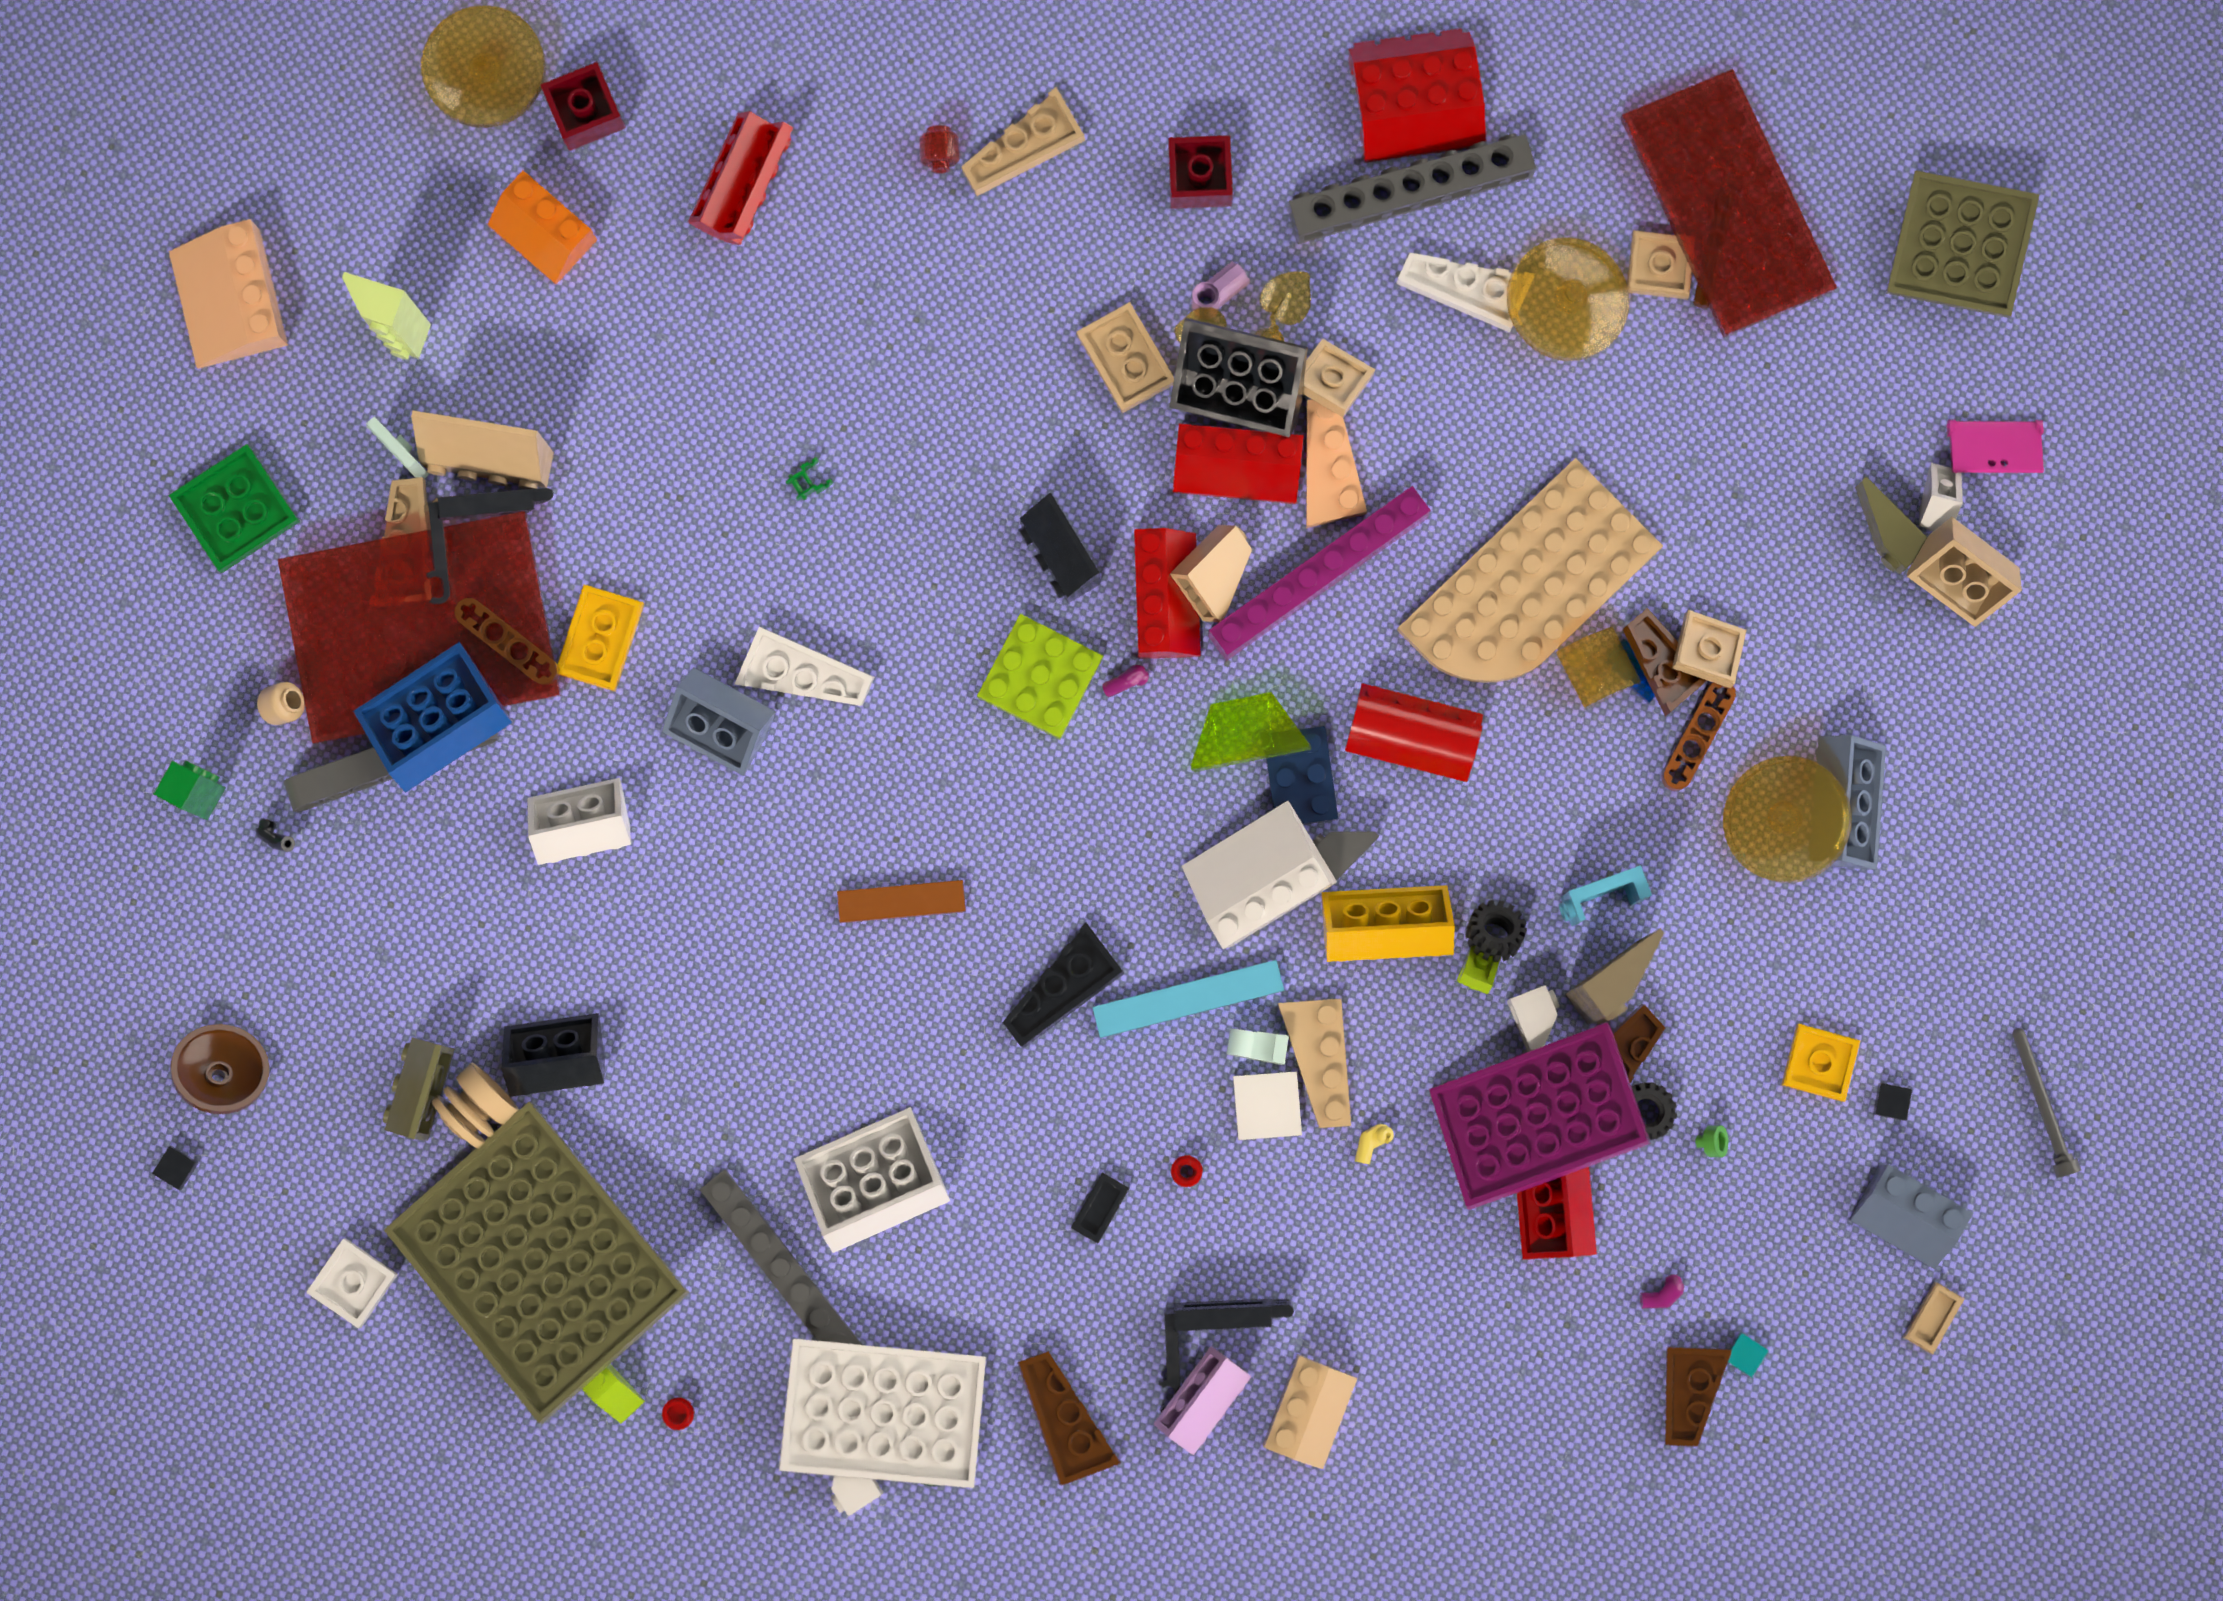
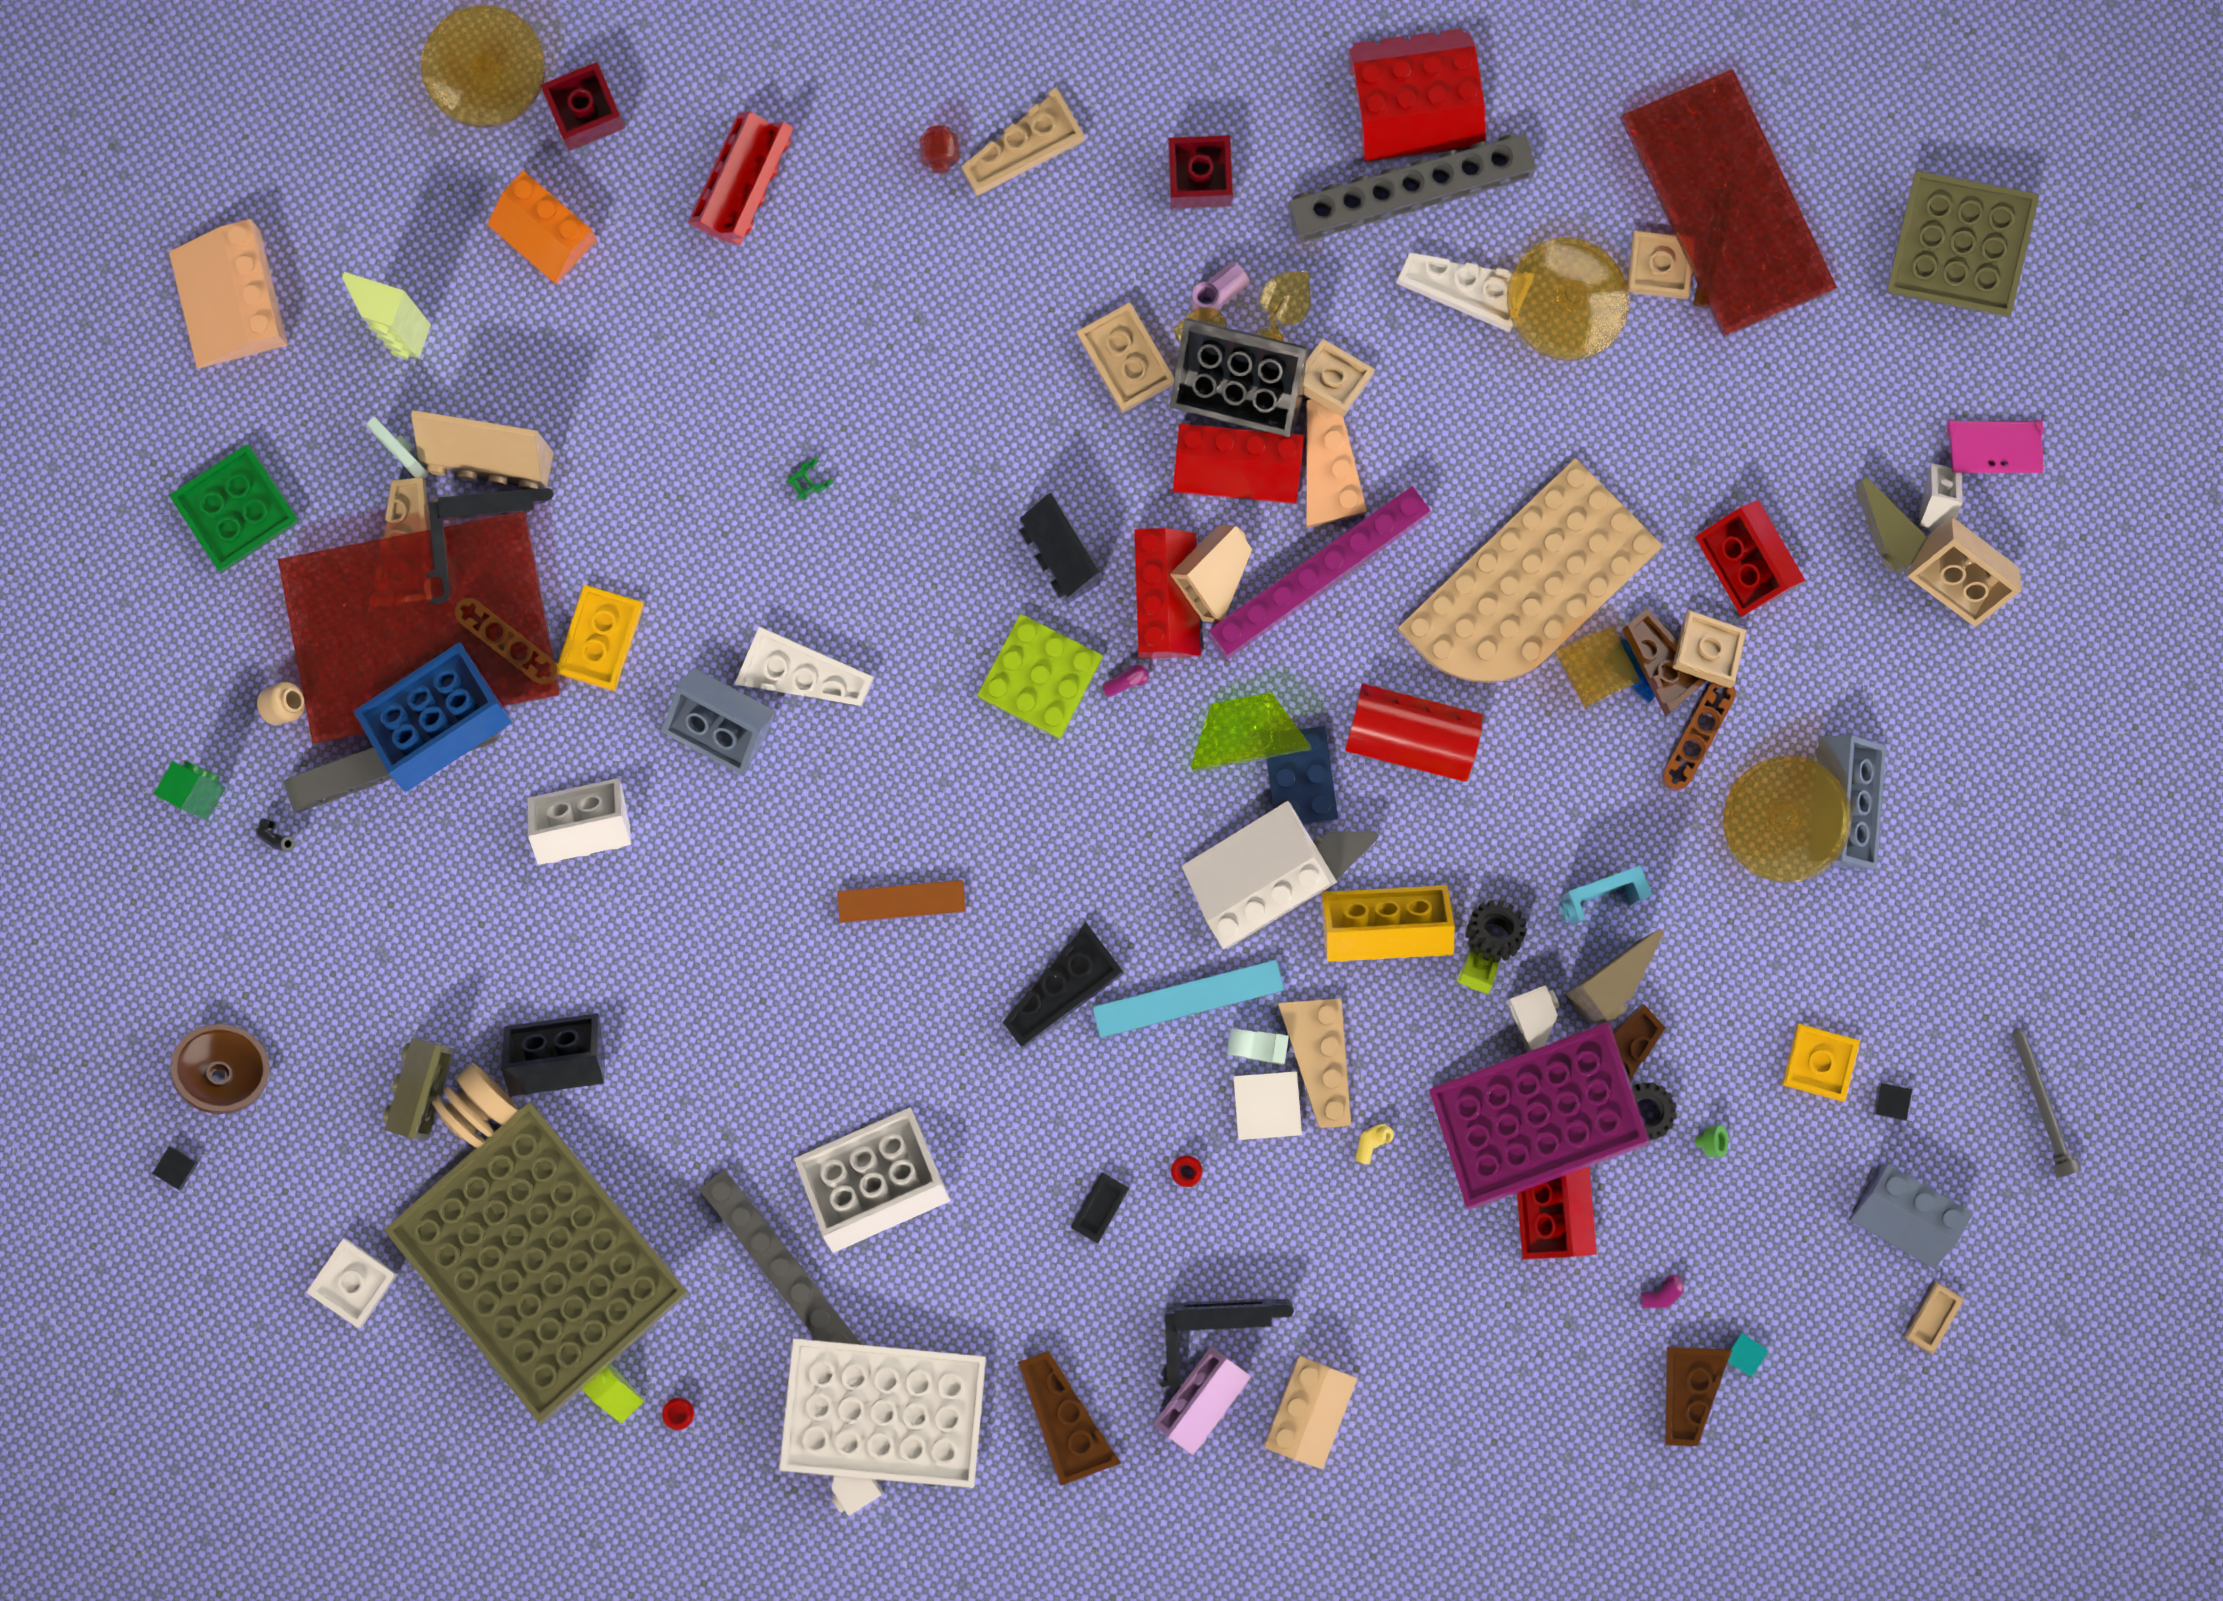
(1749, 558): none -> red slope

